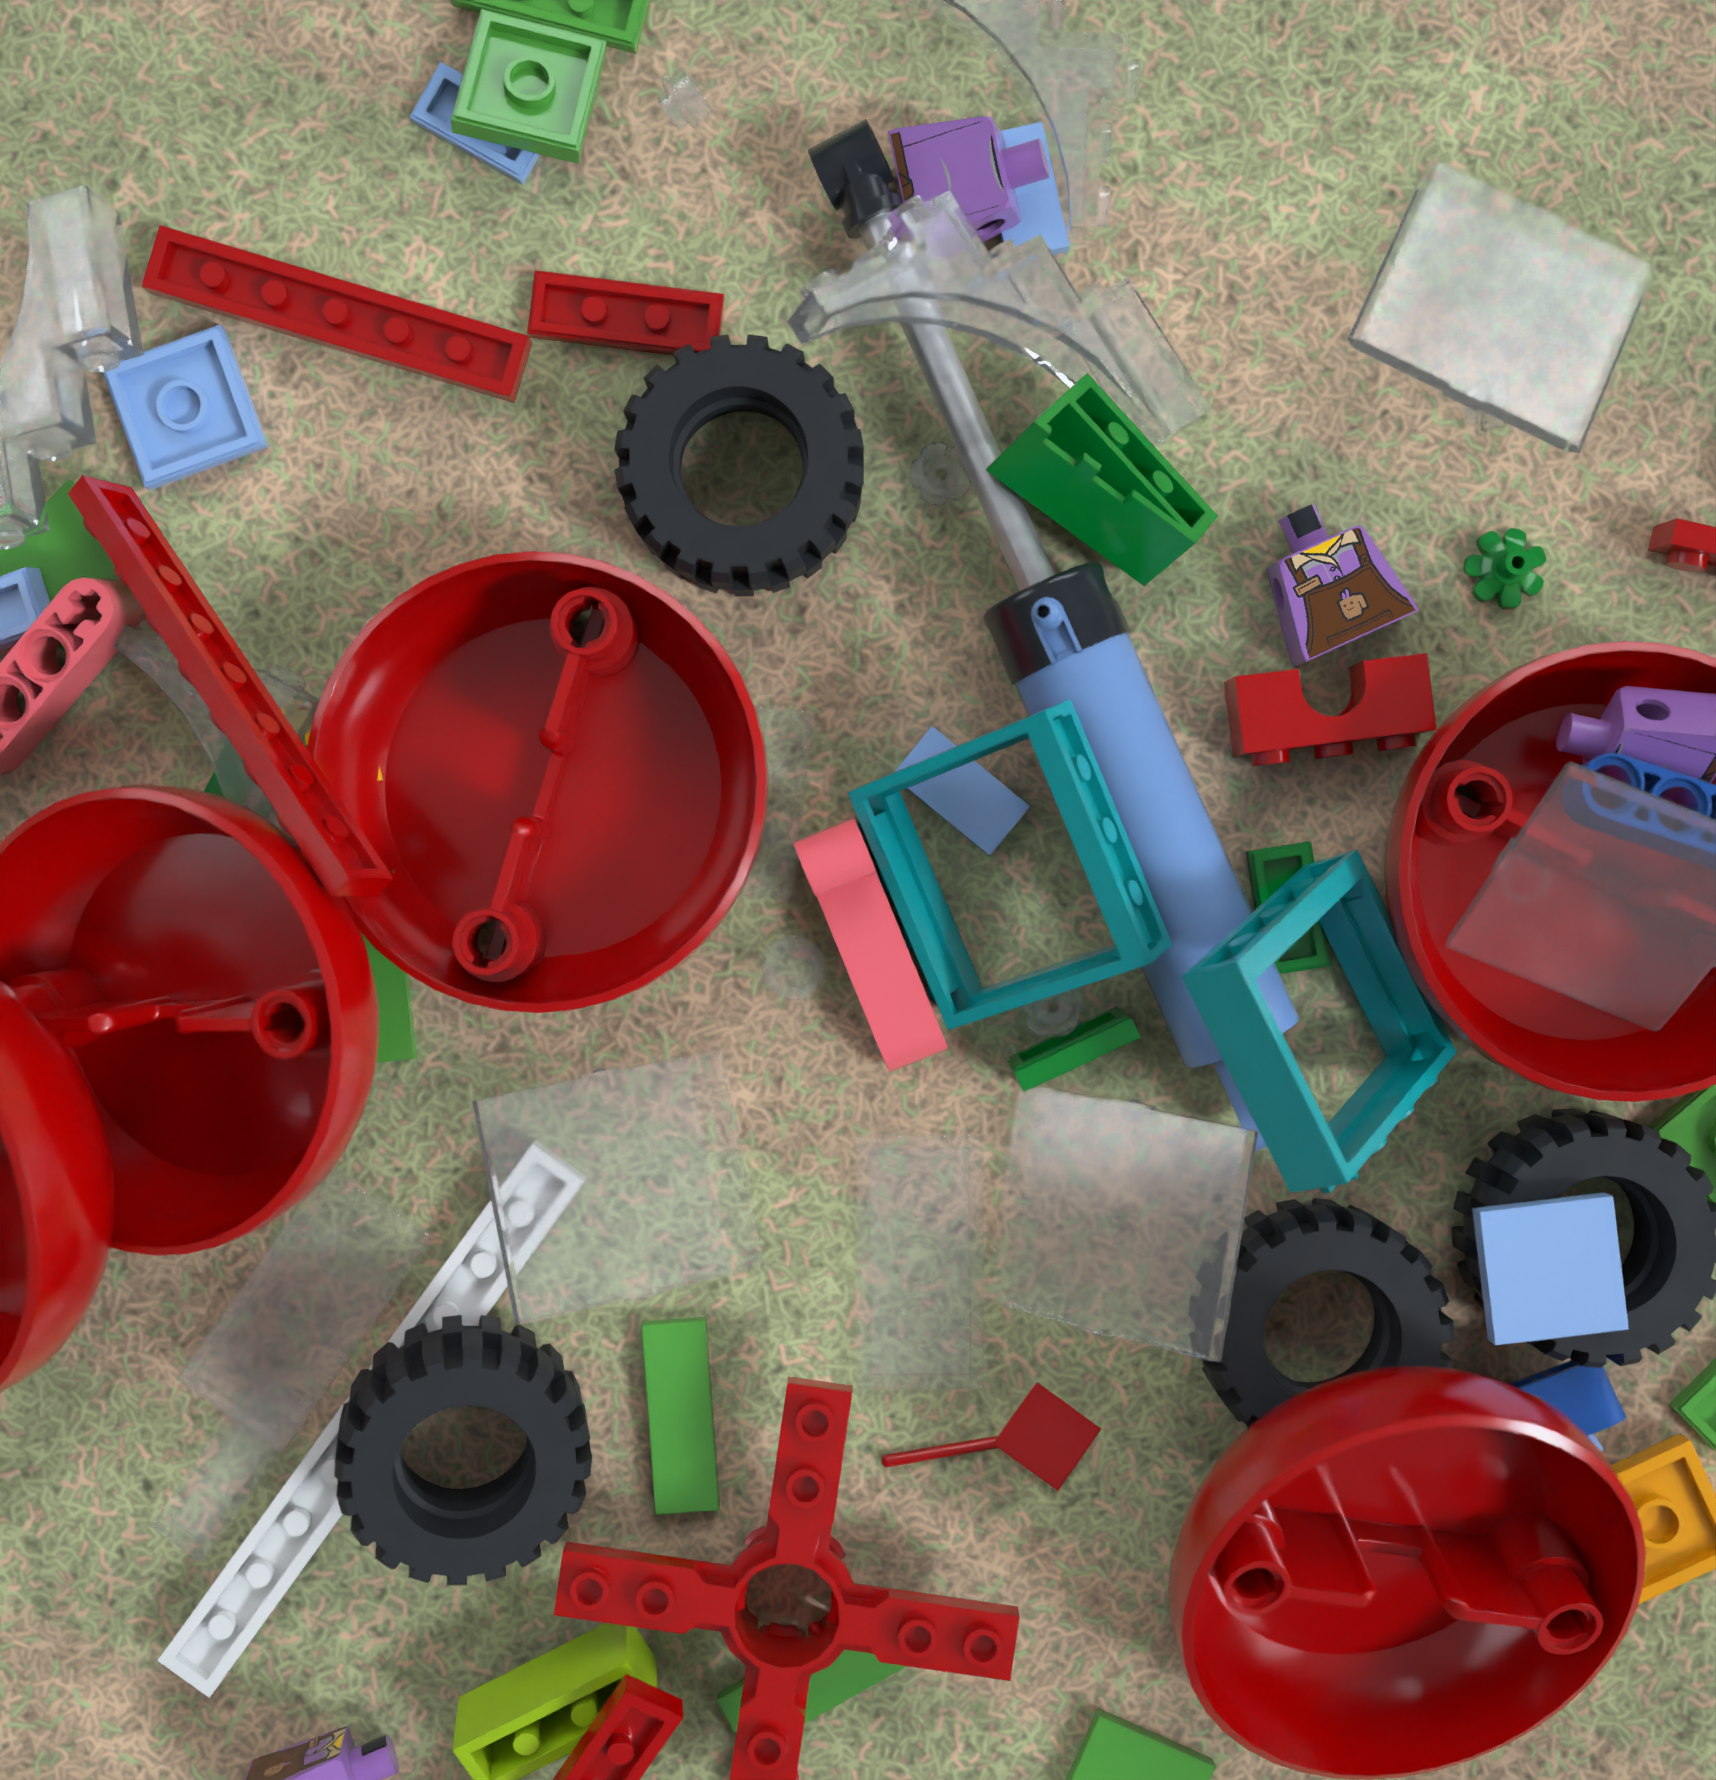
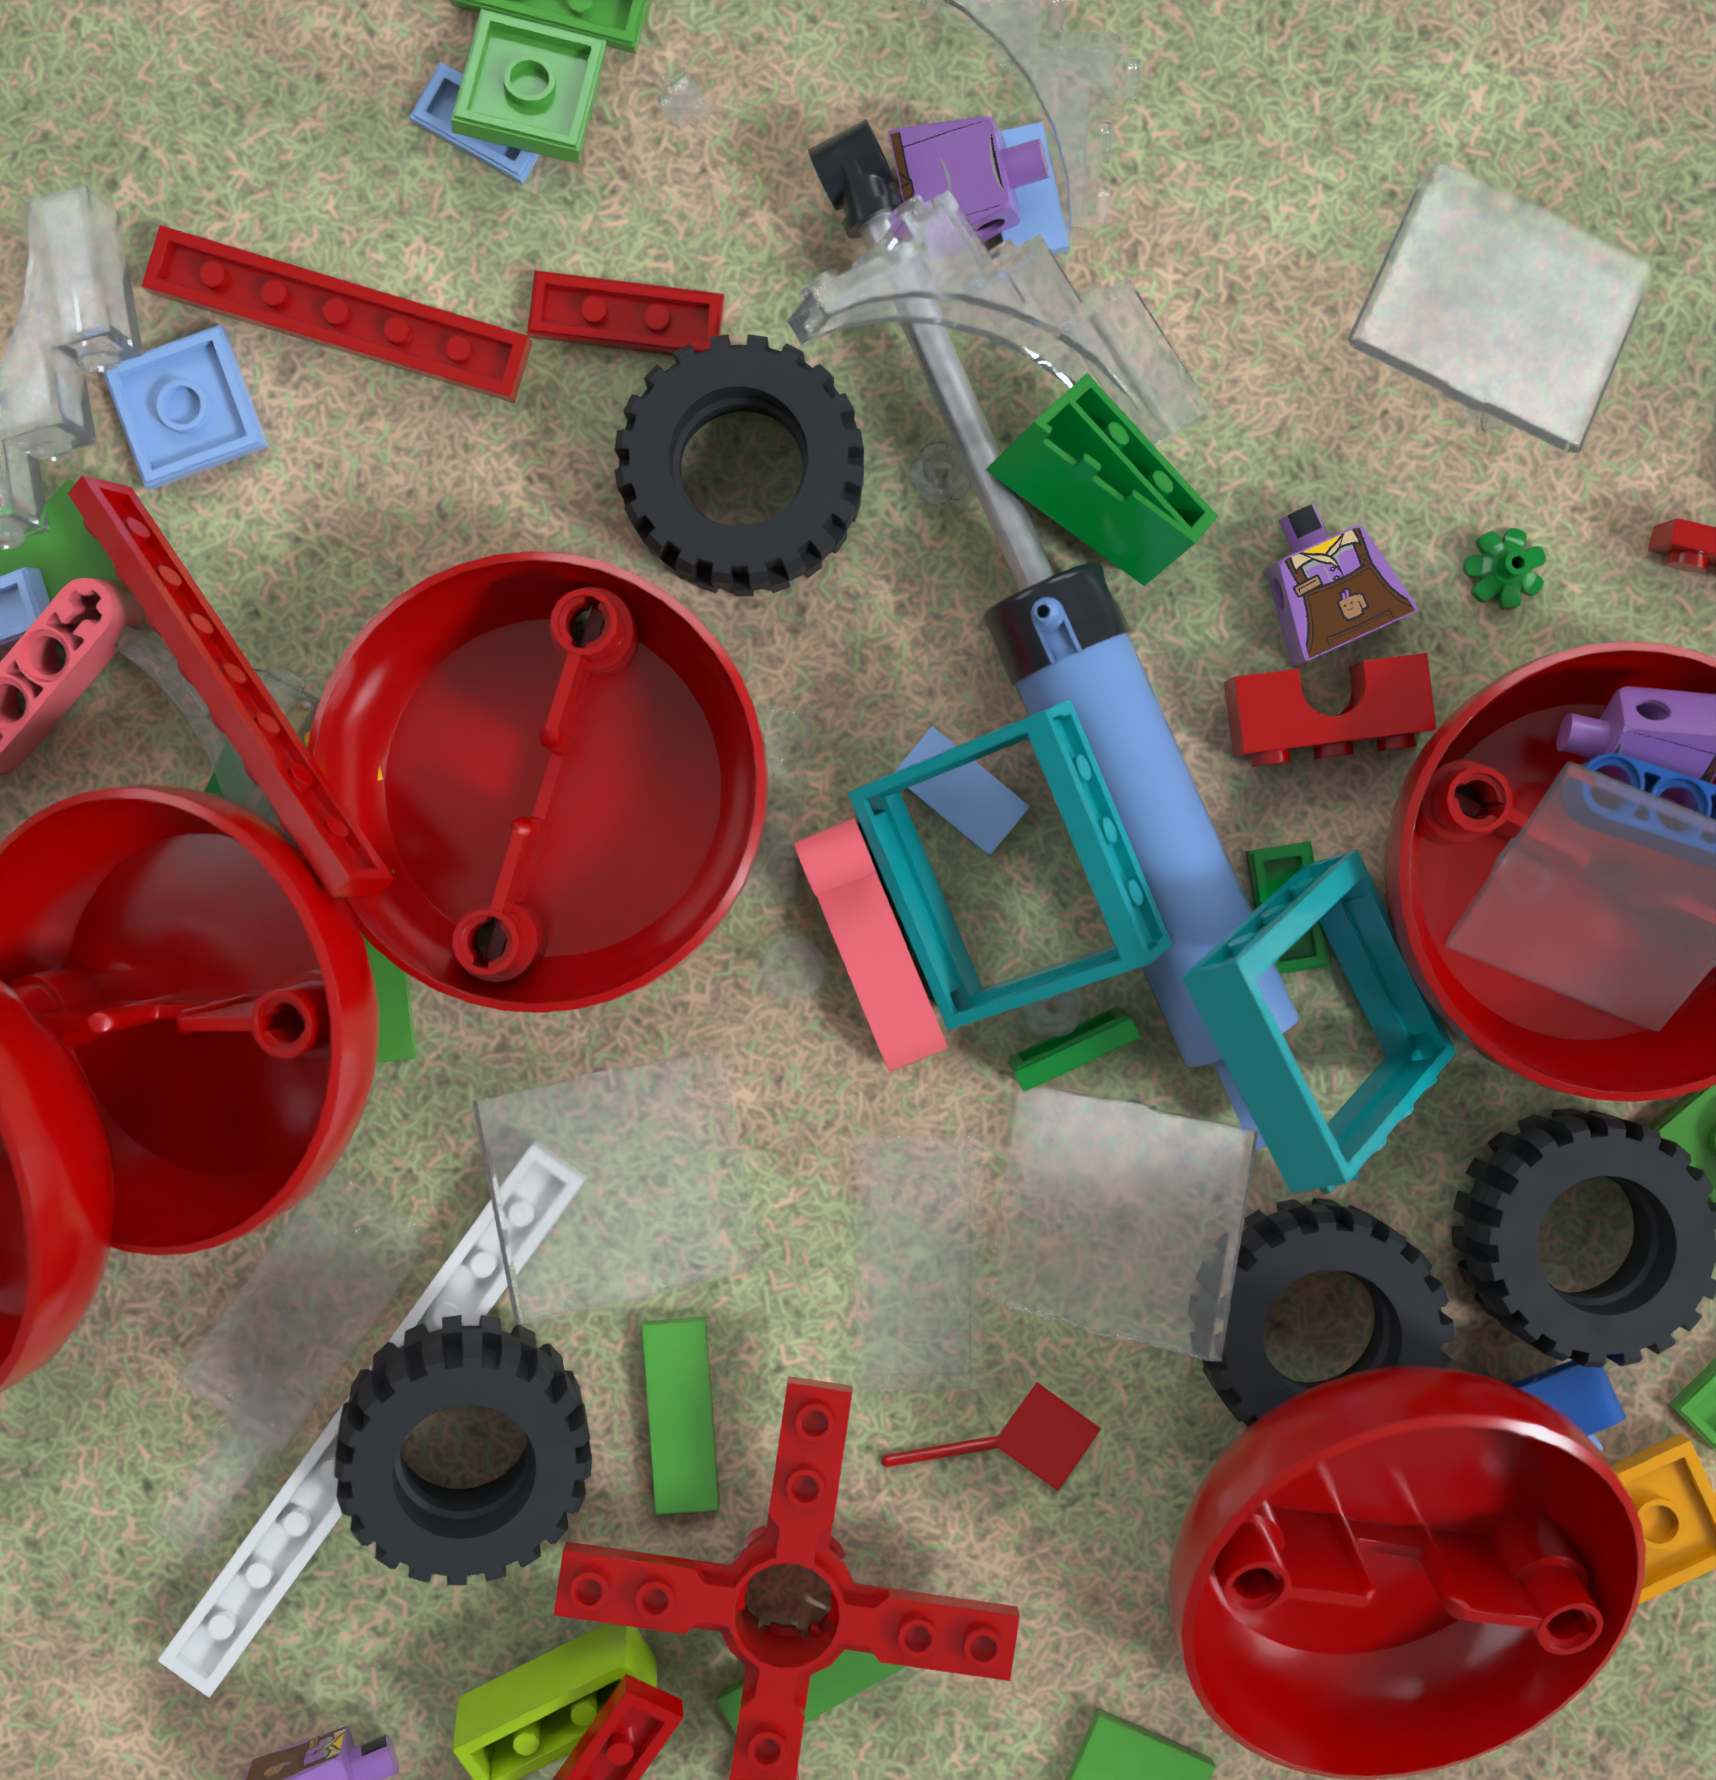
(1550, 1268): light blue tile -> none

